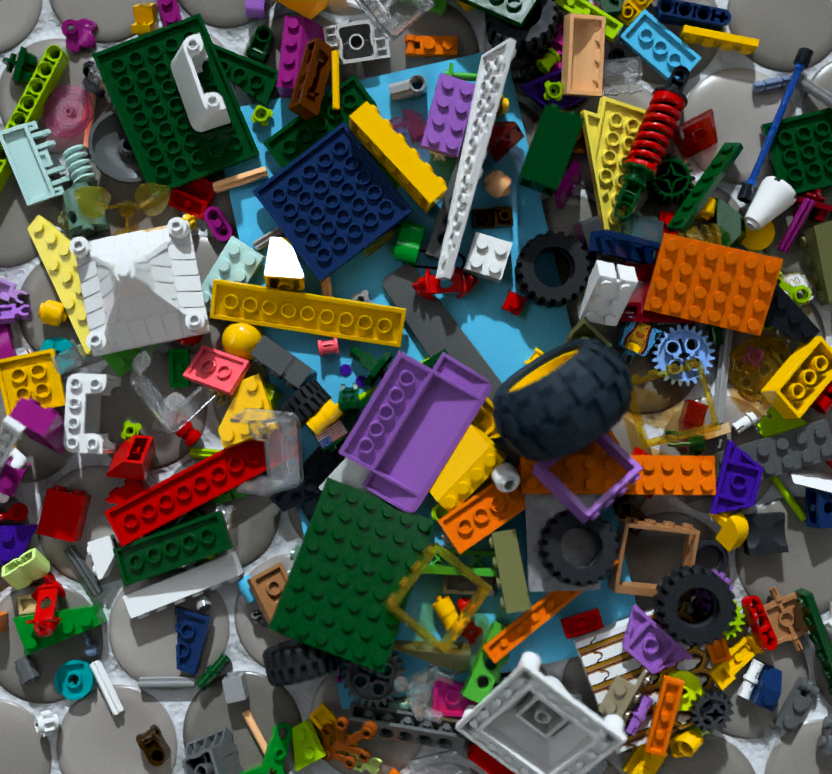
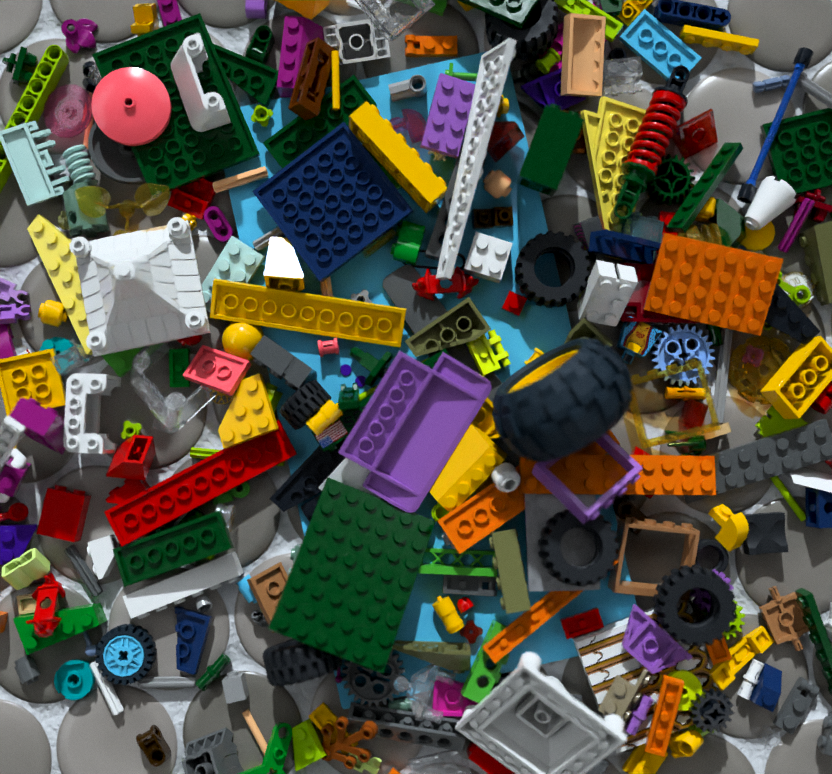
(46, 723): white gear -> none
(112, 649): none -> wheel
(142, 119): none -> coral dish
(188, 434): red wheel -> none
(282, 450): clear windscreen -> none
(451, 329): none -> olive wedge
(463, 618): clear yellow window -> none
(483, 353): none -> neon yellow plate
(557, 86): lime plate -> none
(568, 184): magenta plate -> none
(684, 393): none -> yellow pin
(736, 481): dark purple wing -> none
(745, 422): white pin -> none
(765, 635): red beam -> none

